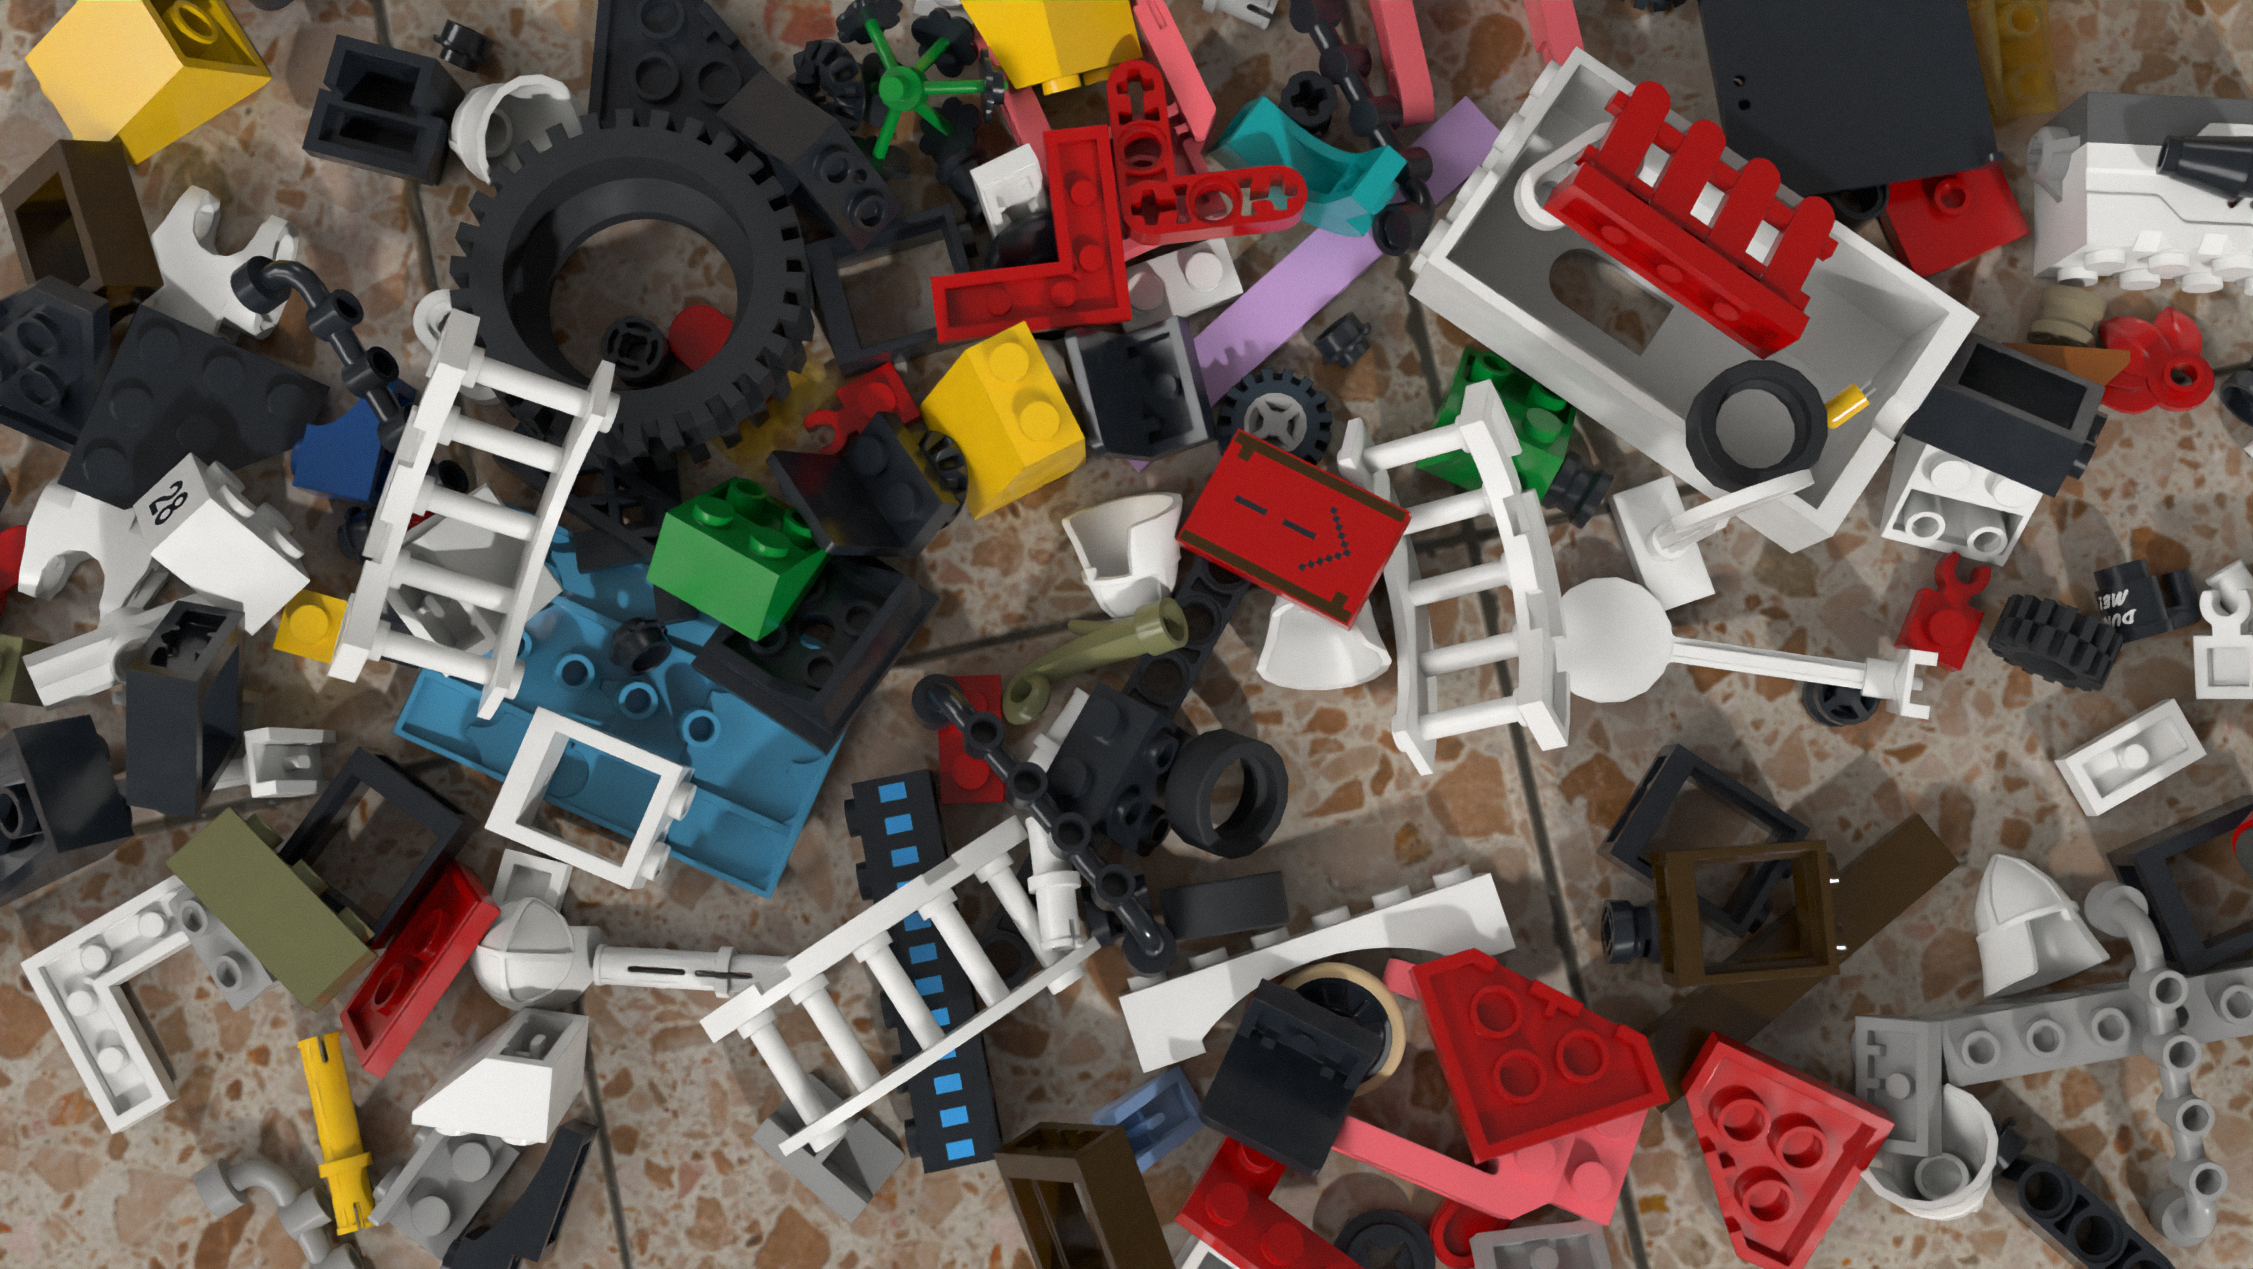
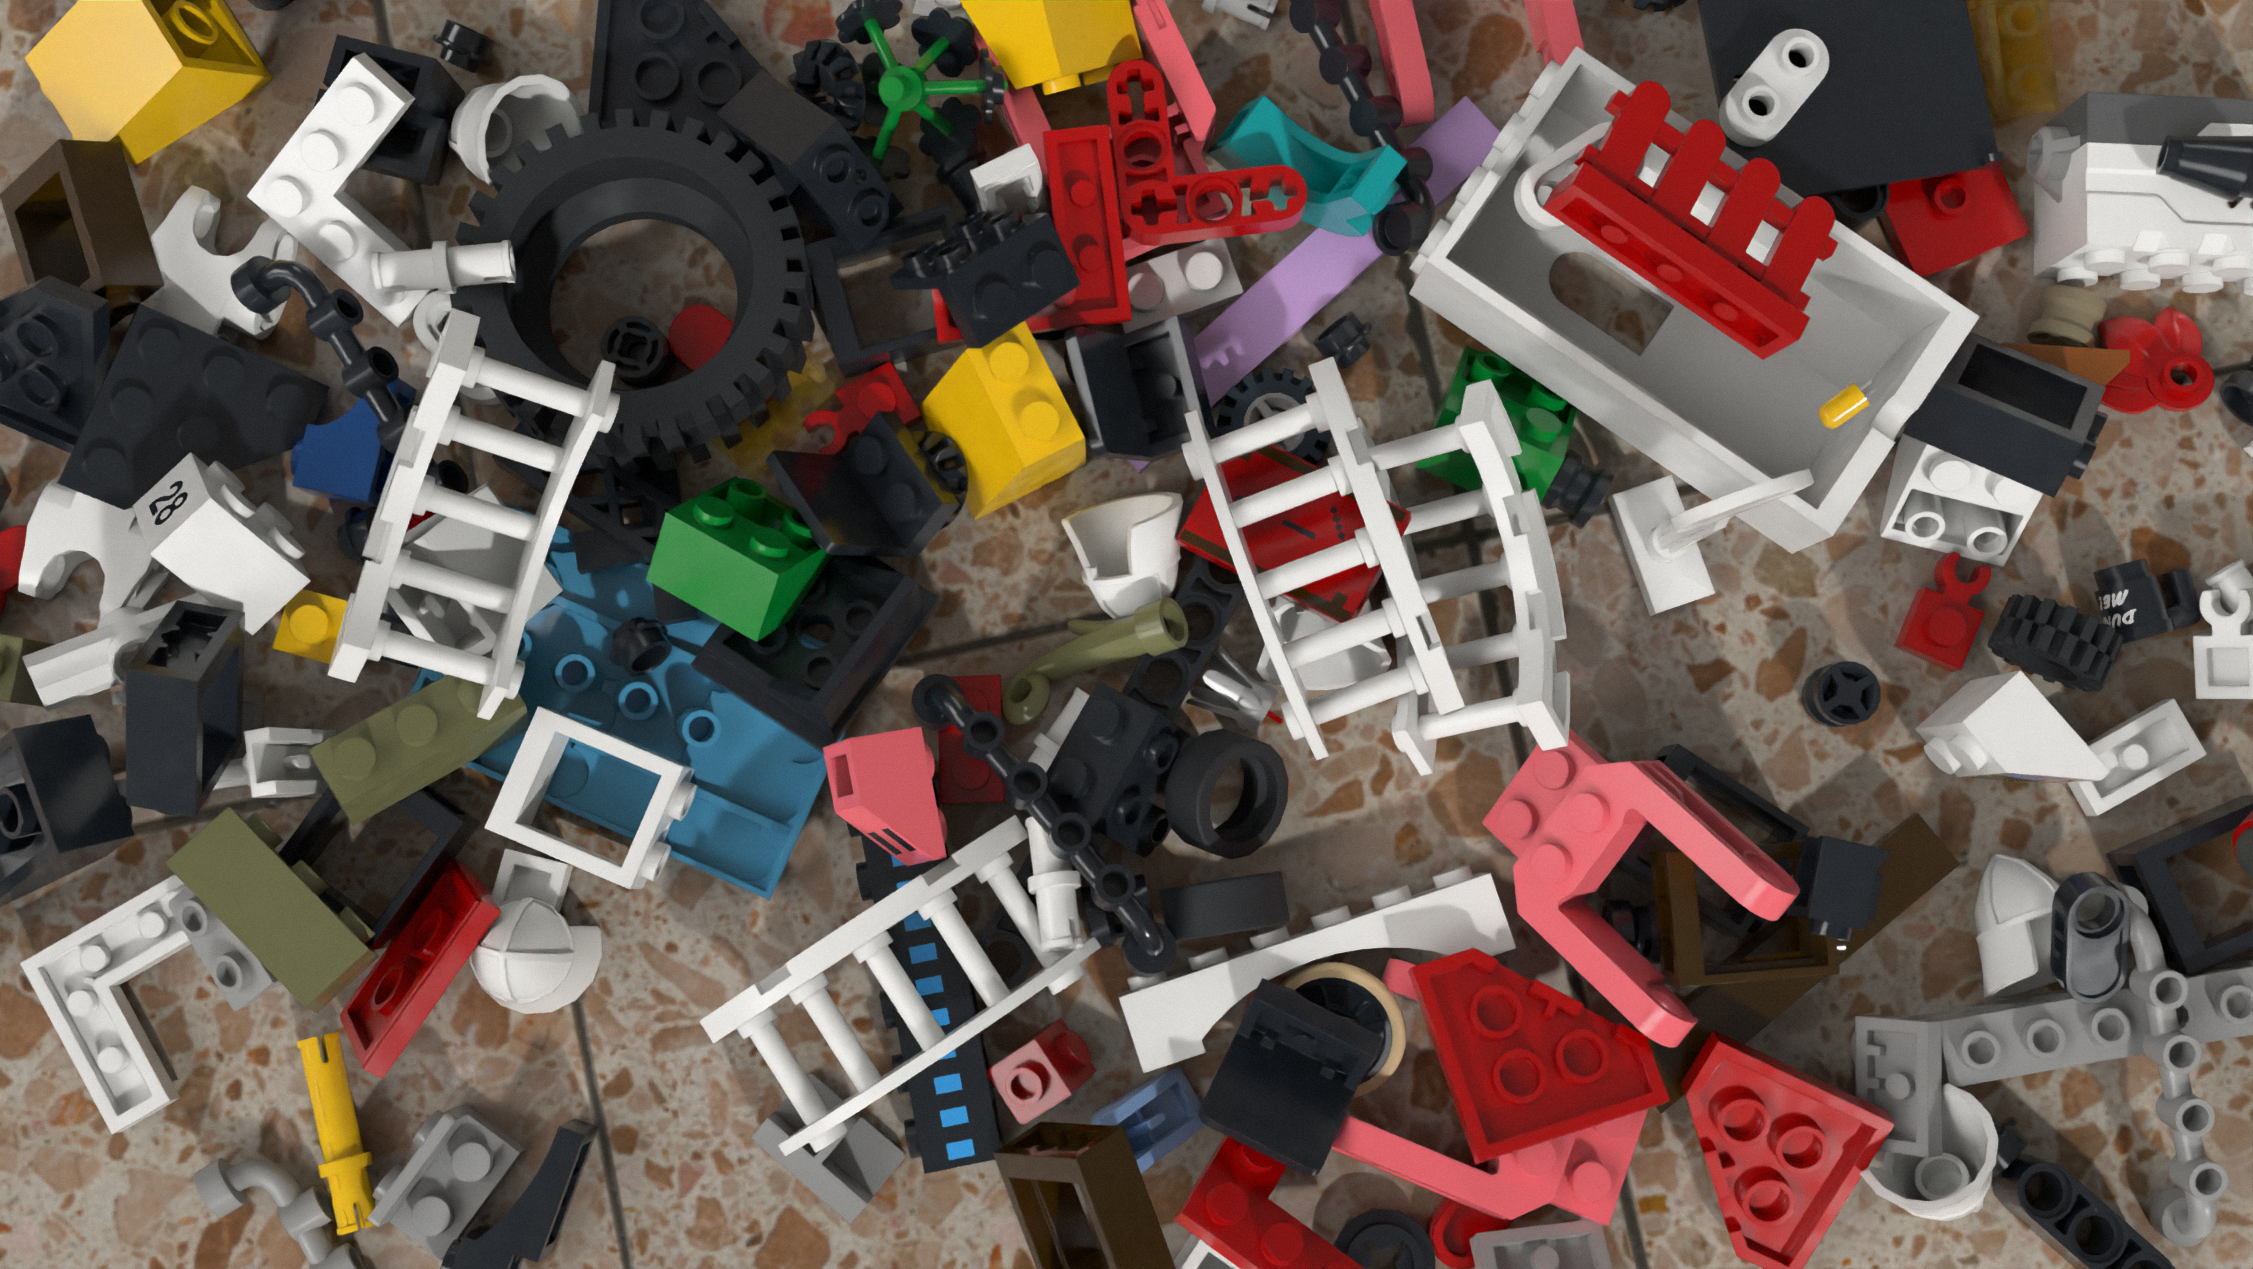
(310, 174): none -> white plate
(413, 745): none -> olive brick
(443, 267): none -> white pin
(512, 1080): white slope -> none
(619, 967): white pin -> none
(888, 792): none -> coral slope
(992, 272): none -> black bracket
(1042, 1071): none -> red bracket
(1236, 693): none -> flat silver piece
(1317, 93): black bush -> none
(1375, 544): none -> white fence
(1571, 824): none -> coral plate
(1625, 640): white piece -> none
(1776, 85): none -> white plate
(1790, 389): black tyre -> none
(1837, 885): none -> black window
(2007, 733): none -> white slope
(2090, 954): none -> black piece

